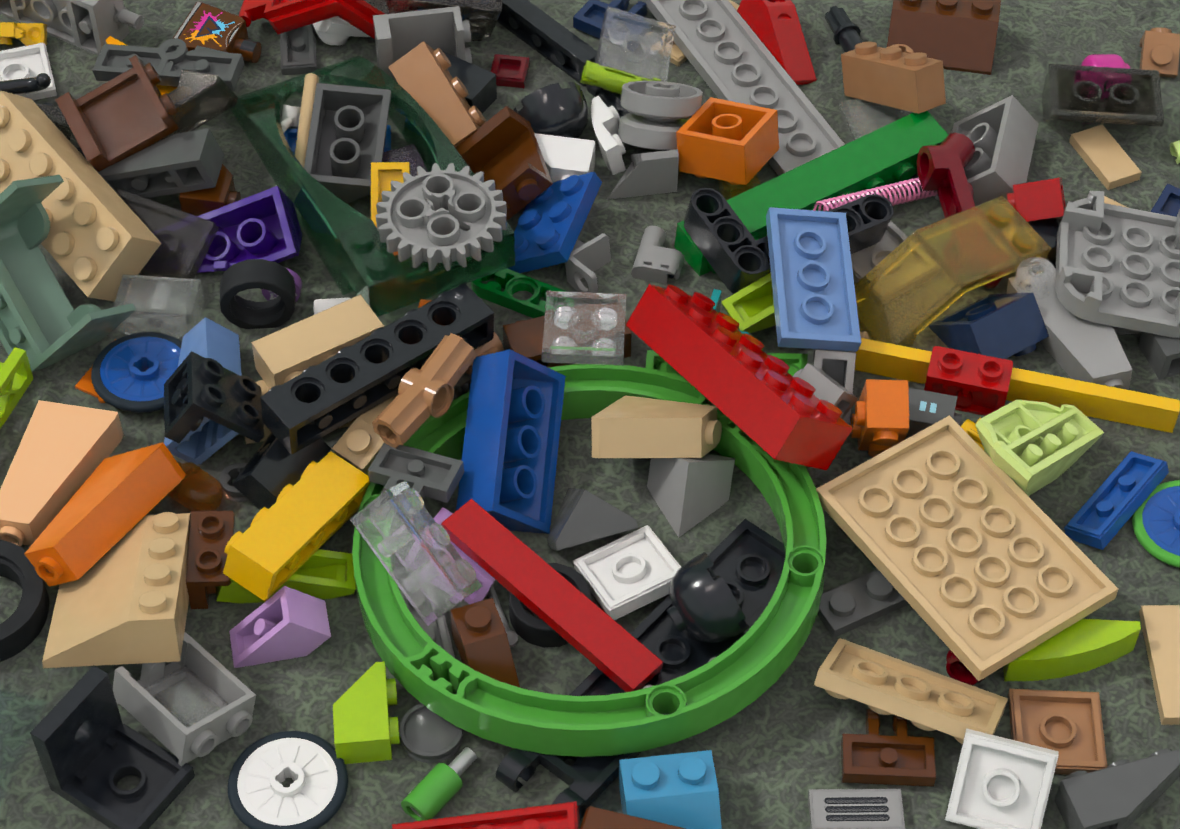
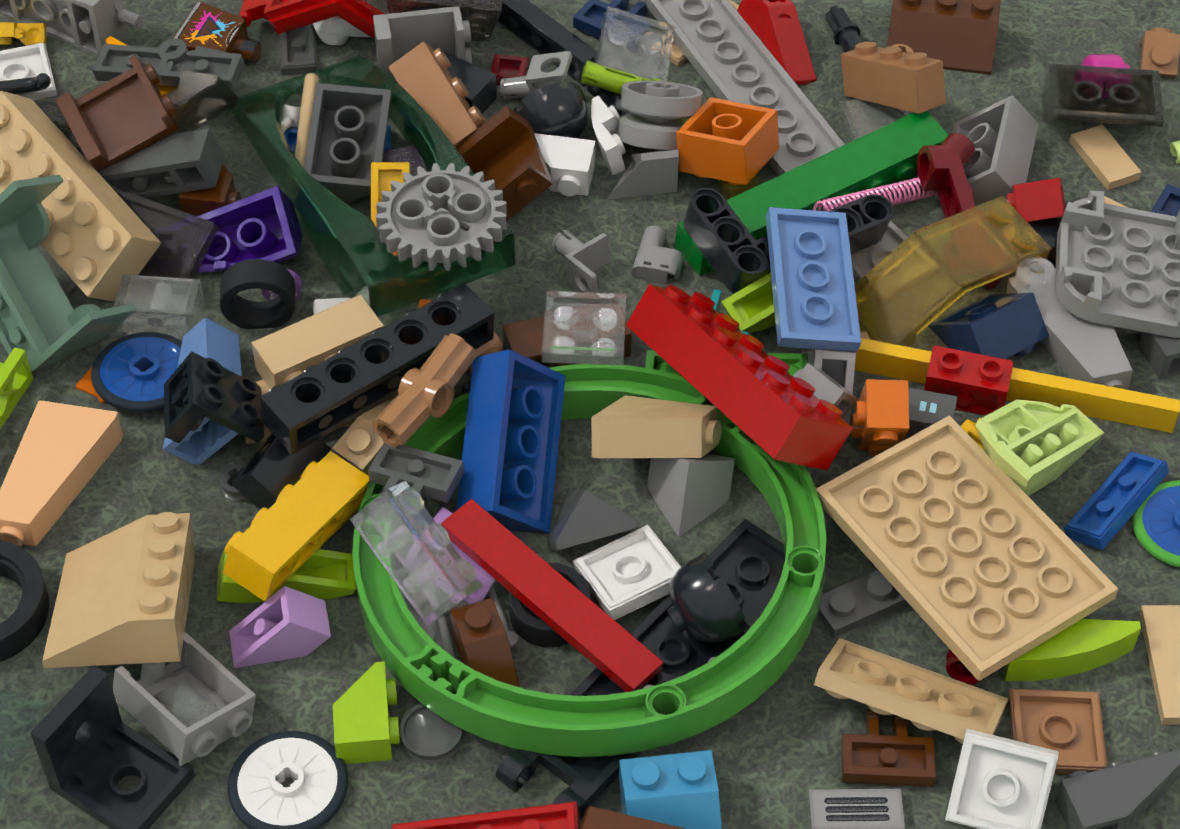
(103, 512): orange slope -> none
(197, 490): clear orange arm -> none
(206, 554): reddish brown bracket -> none
(437, 787): bright green piece -> none
(512, 283): green beam -> none
(536, 76): none -> light grey bracket
(553, 222): blue plate -> none

